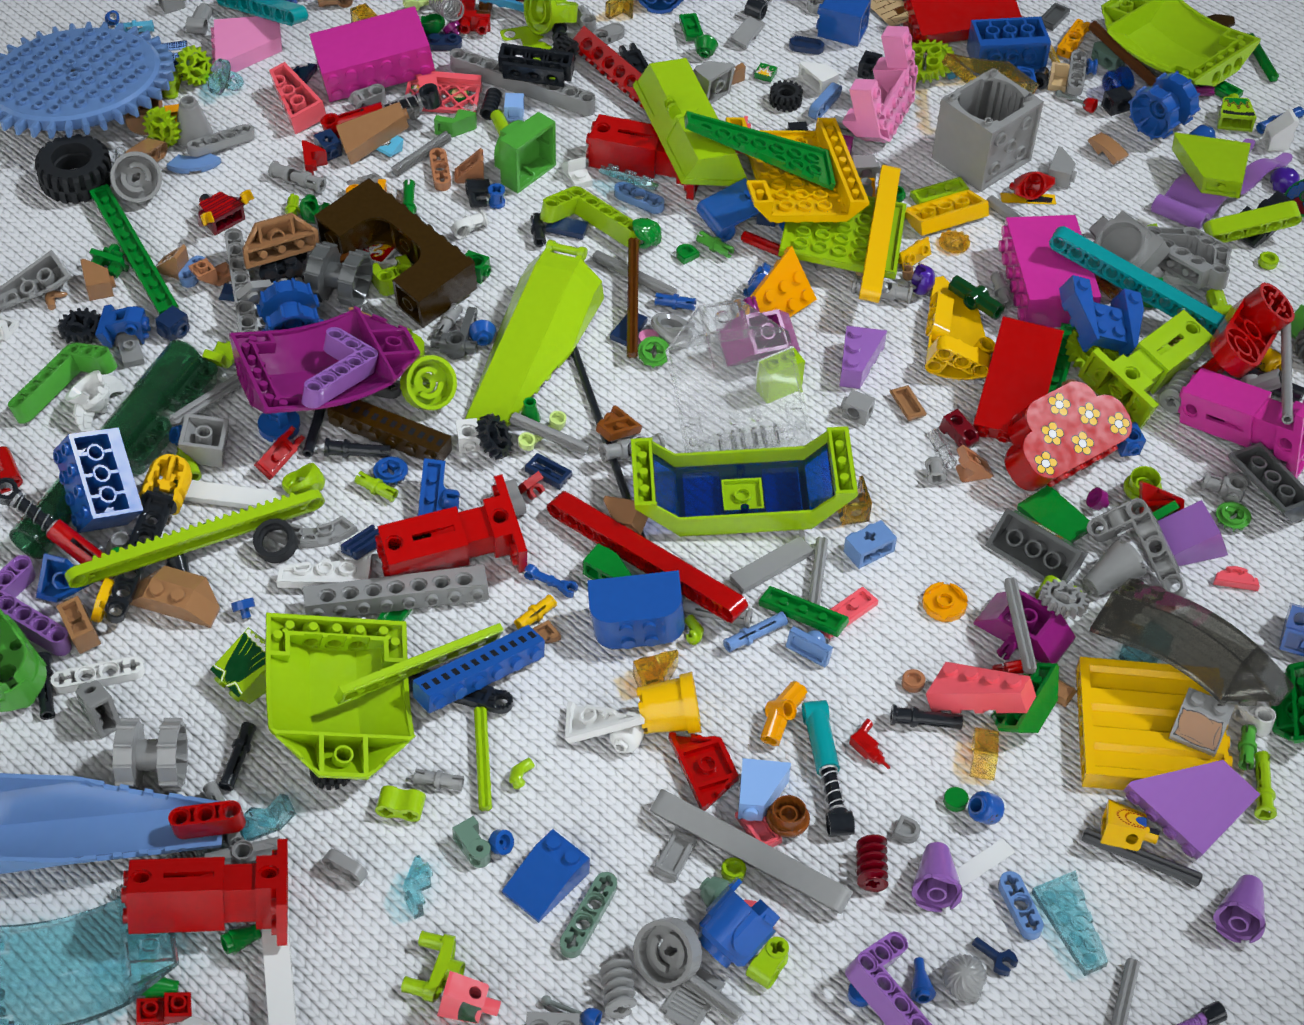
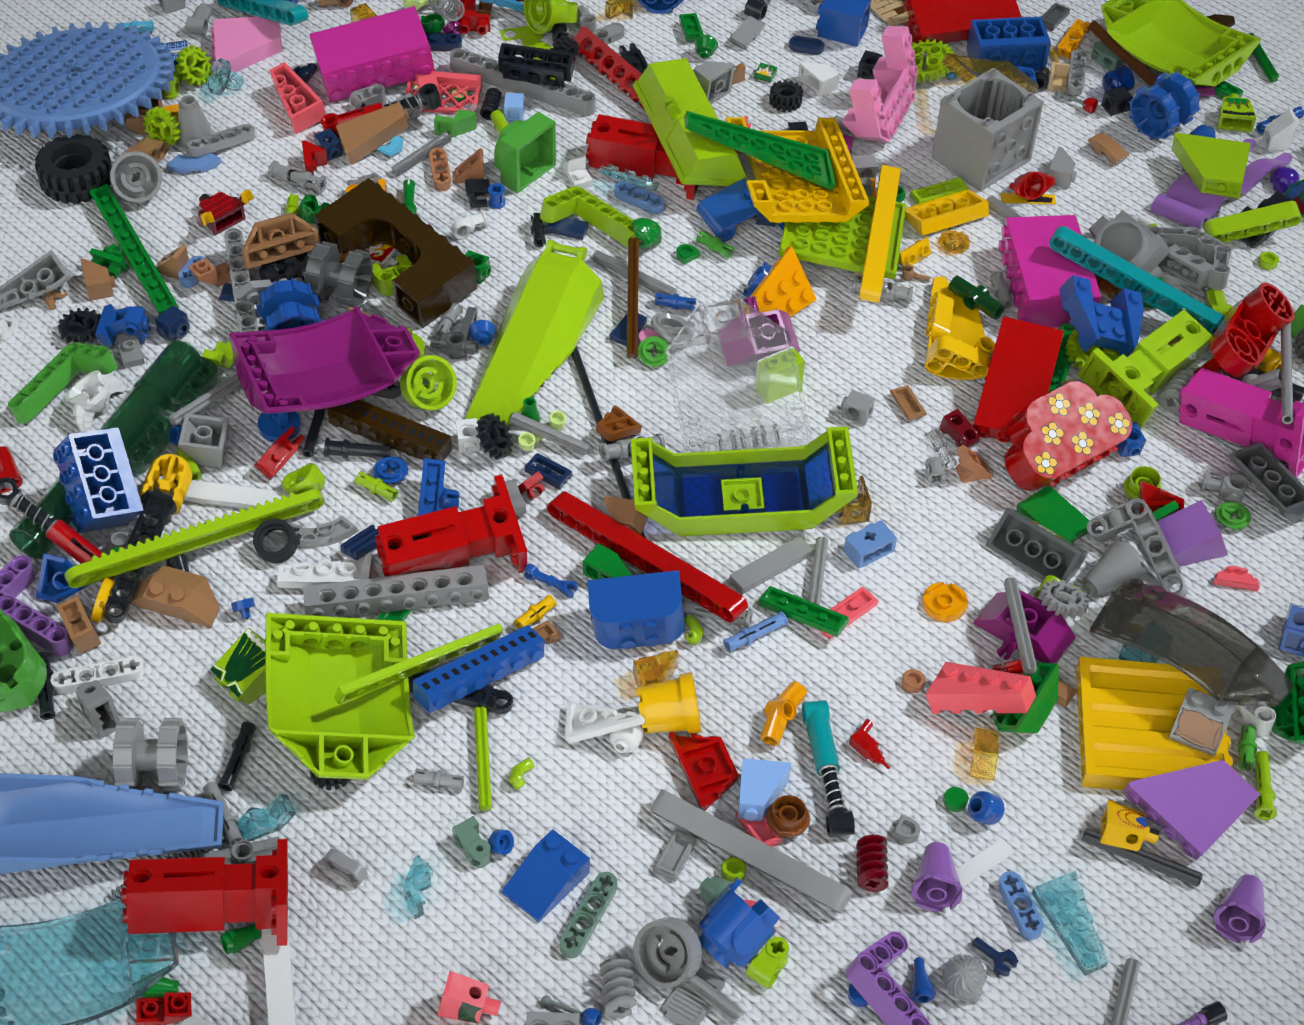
(114, 14): blue pin -> none
(207, 819): red beam -> none
(355, 364): medium lavender beam -> none
(400, 803): lime axle -> none
(433, 987): lime connector -> none
(760, 243): red axle -> none
(810, 645): medium blue tile -> none
(825, 101): medium blue beam -> none
(859, 354): medium lavender wedge -> none
(914, 717): black pin -> none
(923, 279): dark purple hair -> none
(1092, 66): blue bush -> none
(1097, 499): magenta tile -> none

